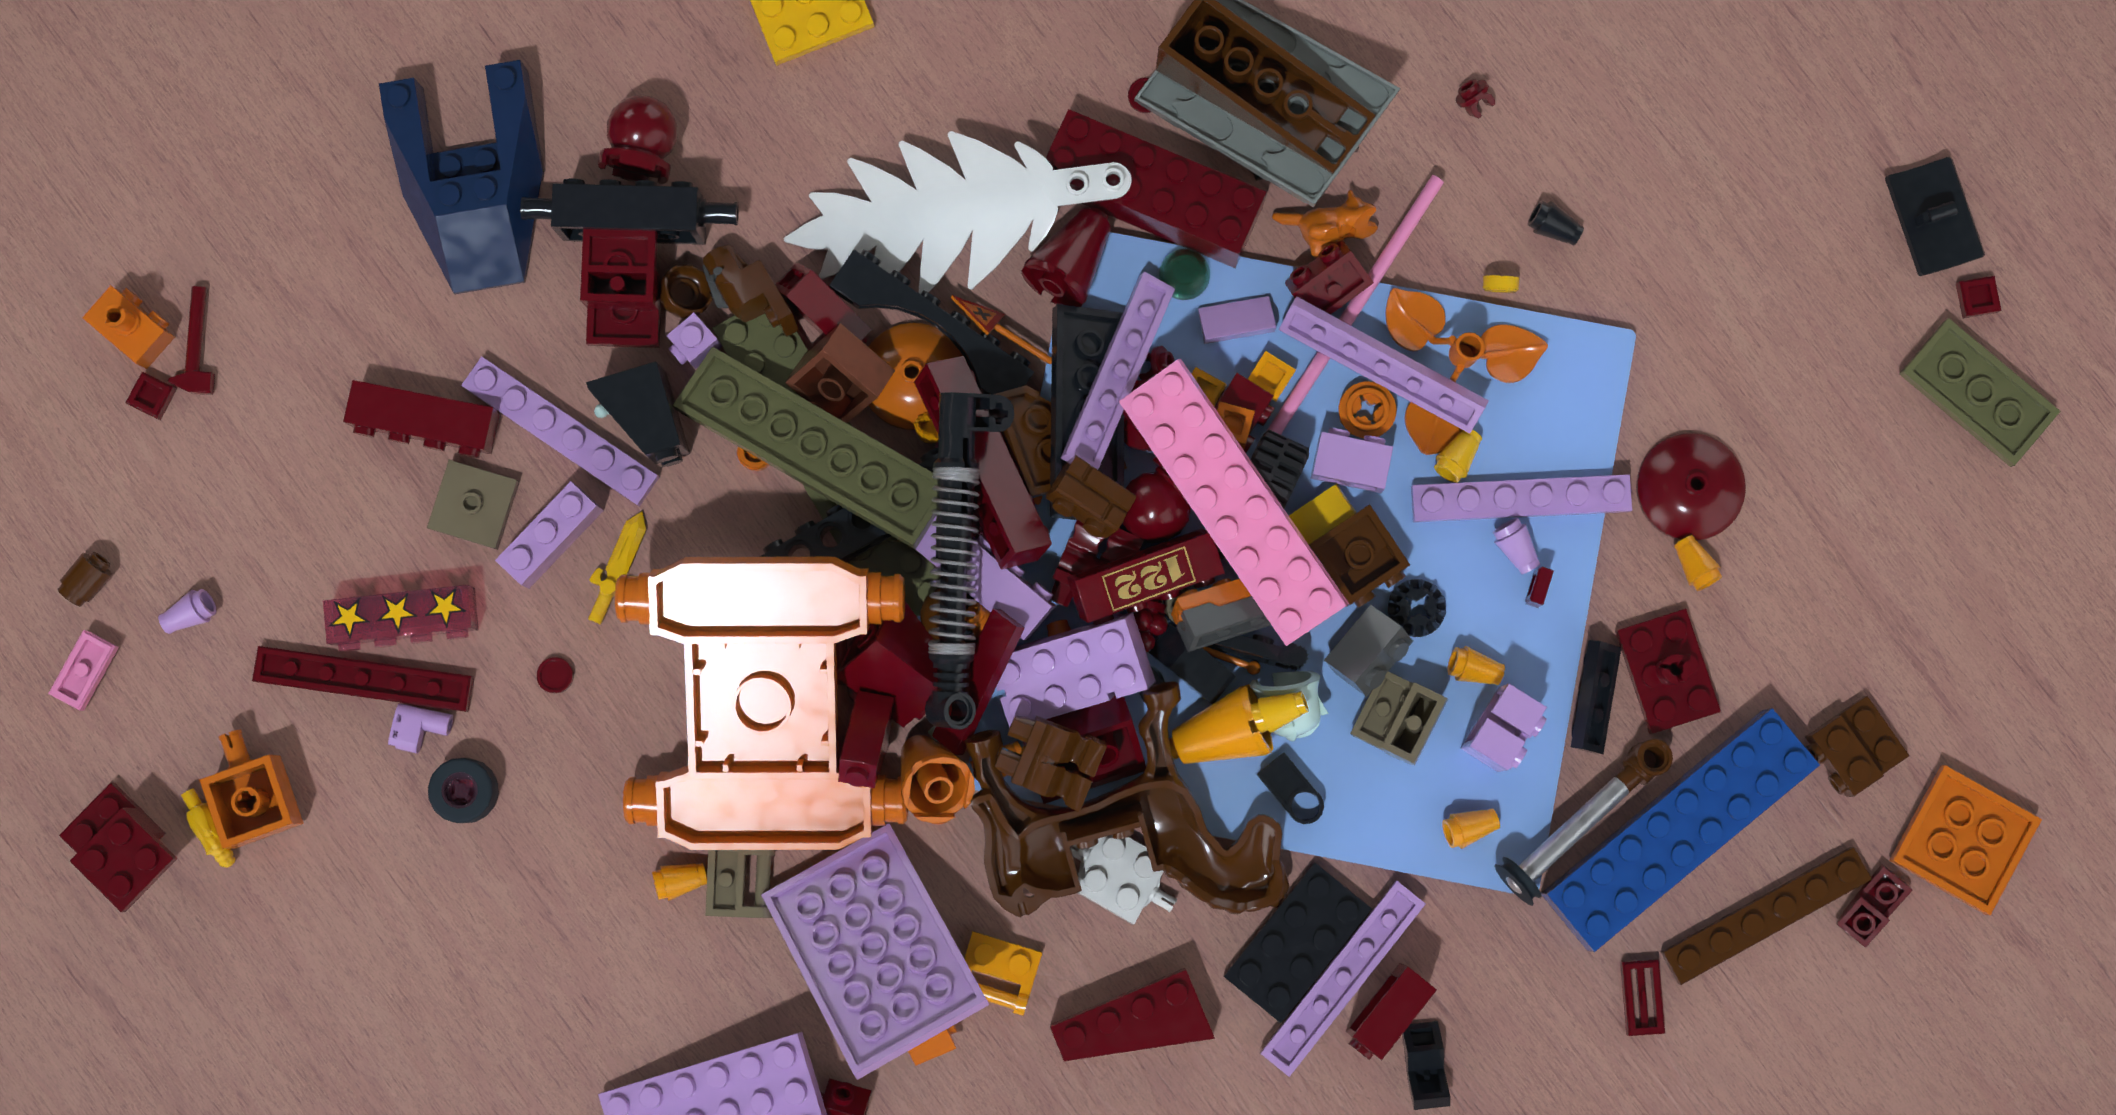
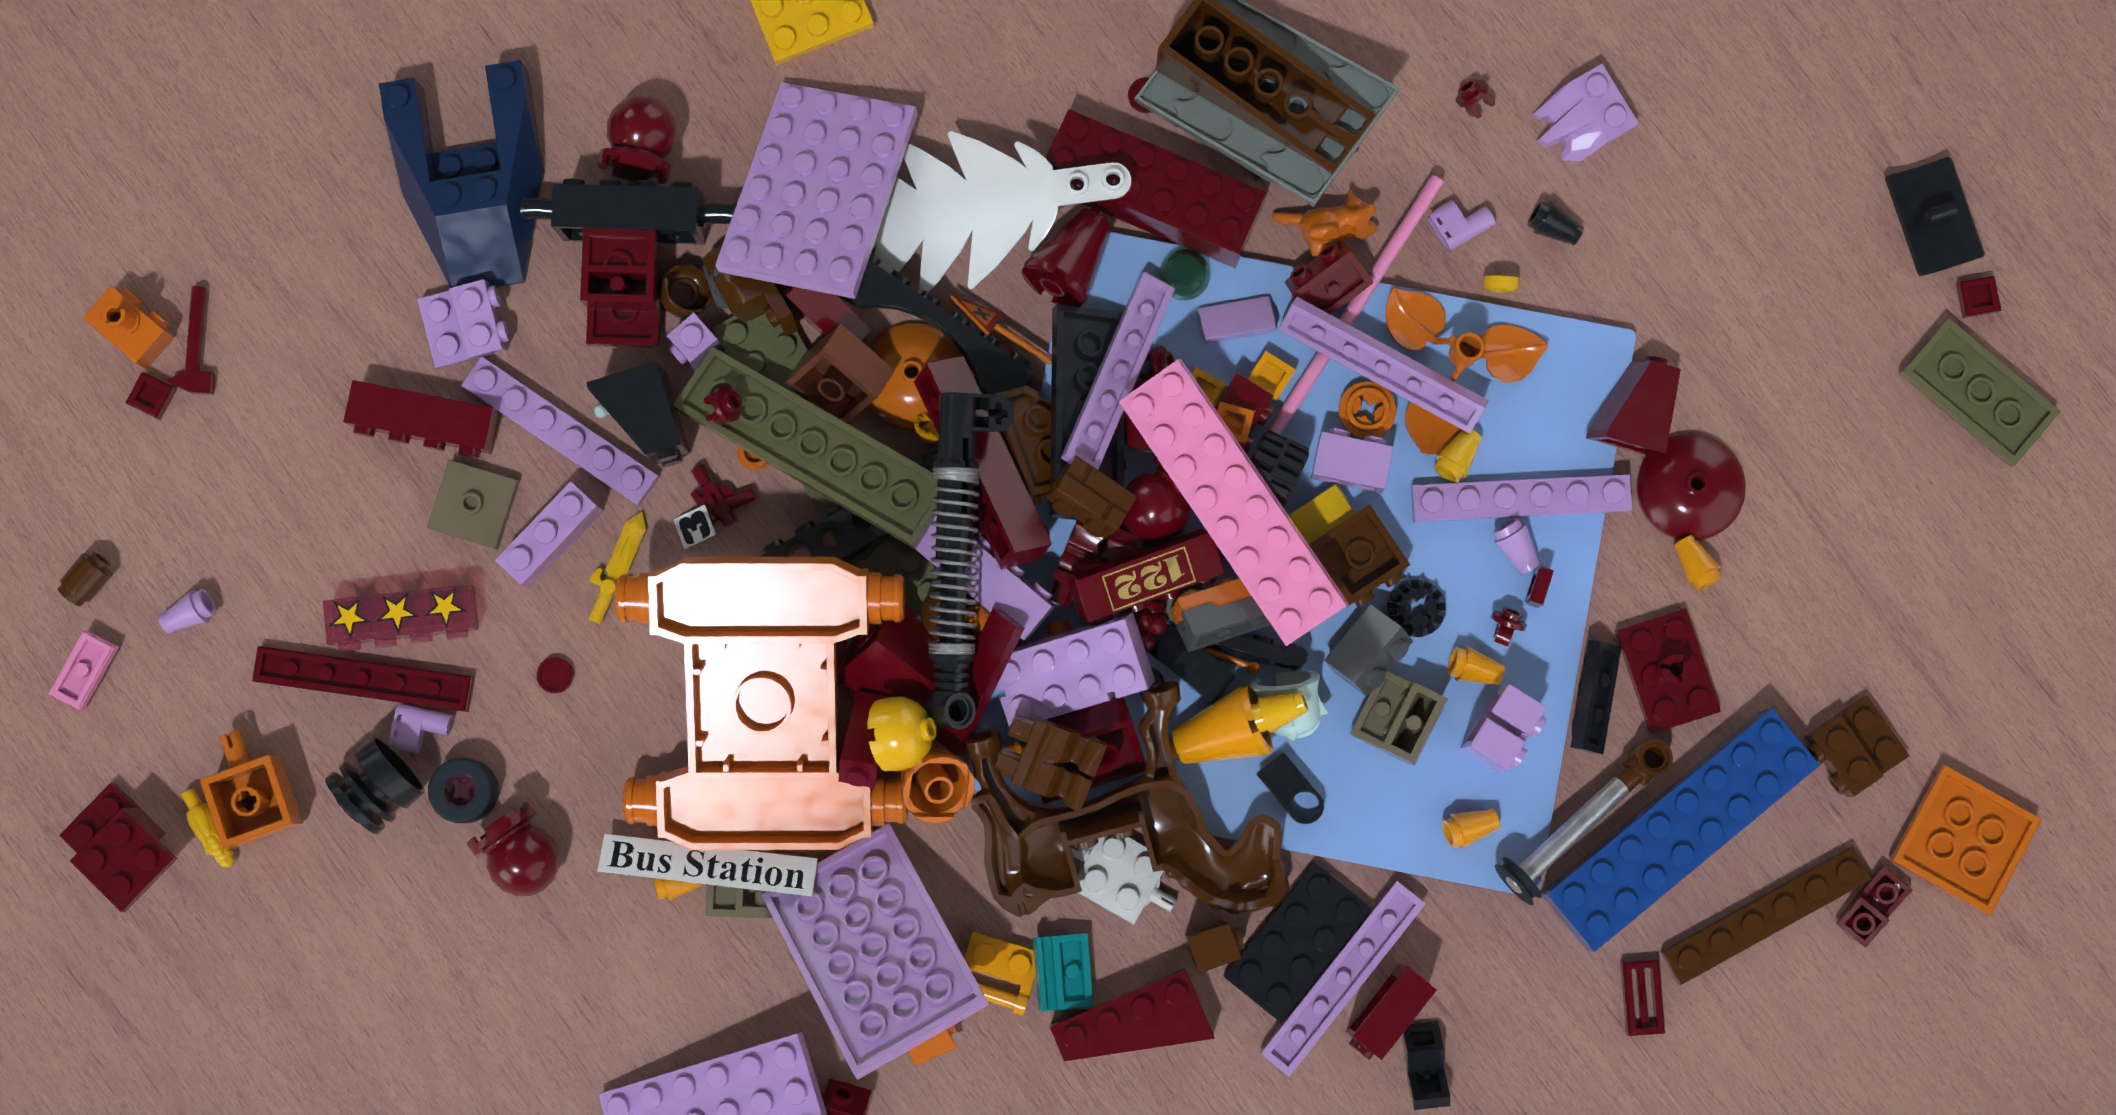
(367, 791): none -> black wheel
(463, 323): none -> lavender plate
(518, 854): none -> dark red tile
(694, 527): none -> sticker
(711, 867): none -> white sticker
(718, 499): none -> dark red piece
(726, 405): none -> dark red plate
(817, 190): none -> lavender plate
(901, 733): none -> yellow cylinder
(1063, 972): none -> teal plate
(1215, 946): none -> reddish brown brick
(1454, 228): none -> lavender piece
(1508, 621): none -> dark red plate
(1585, 115): none -> lavender plate
(1639, 408): none -> dark red slope

